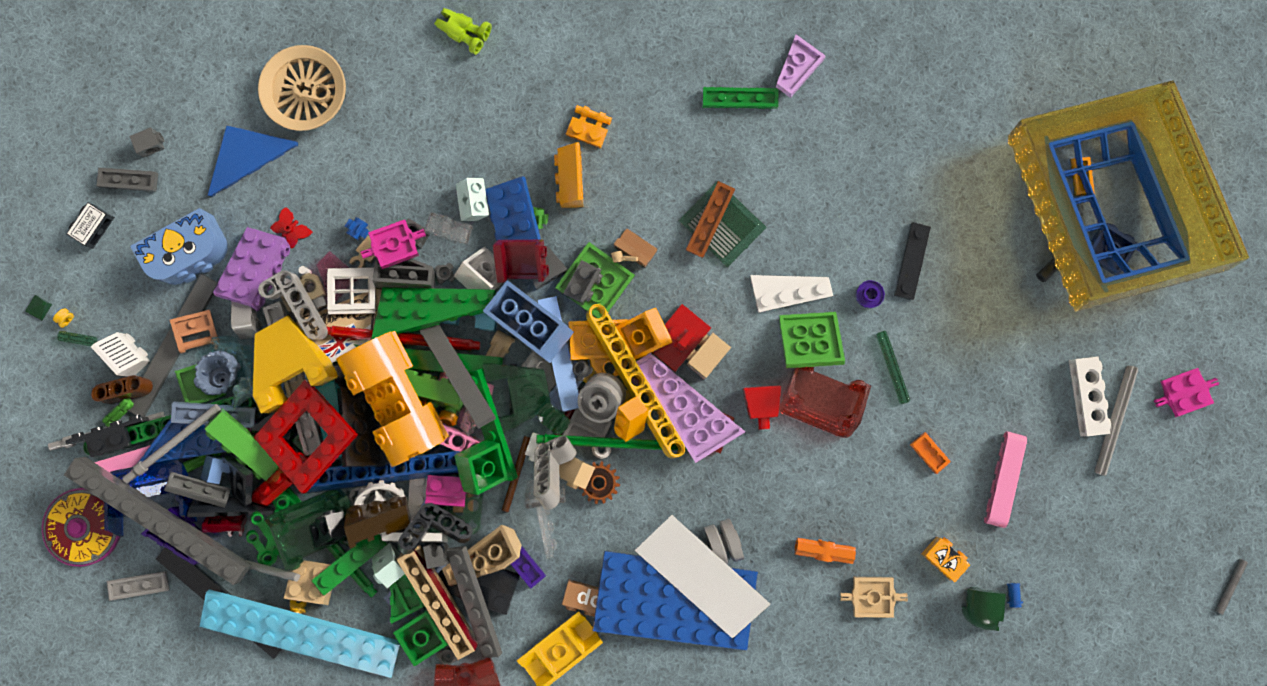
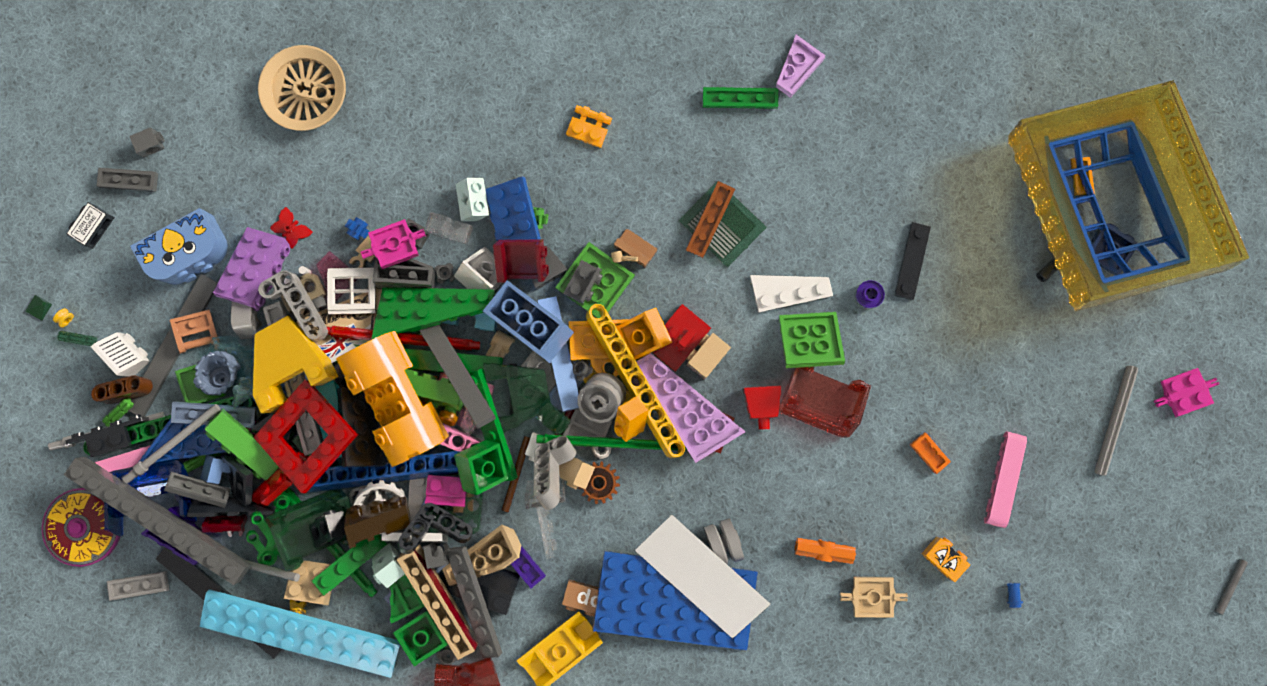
(243, 154): blue tile -> none
(460, 24): lime piece -> none
(569, 176): light orange slope -> none
(893, 367): clear green axle -> none
(984, 608): dark green brick -> none
(1084, 406): white brick -> none

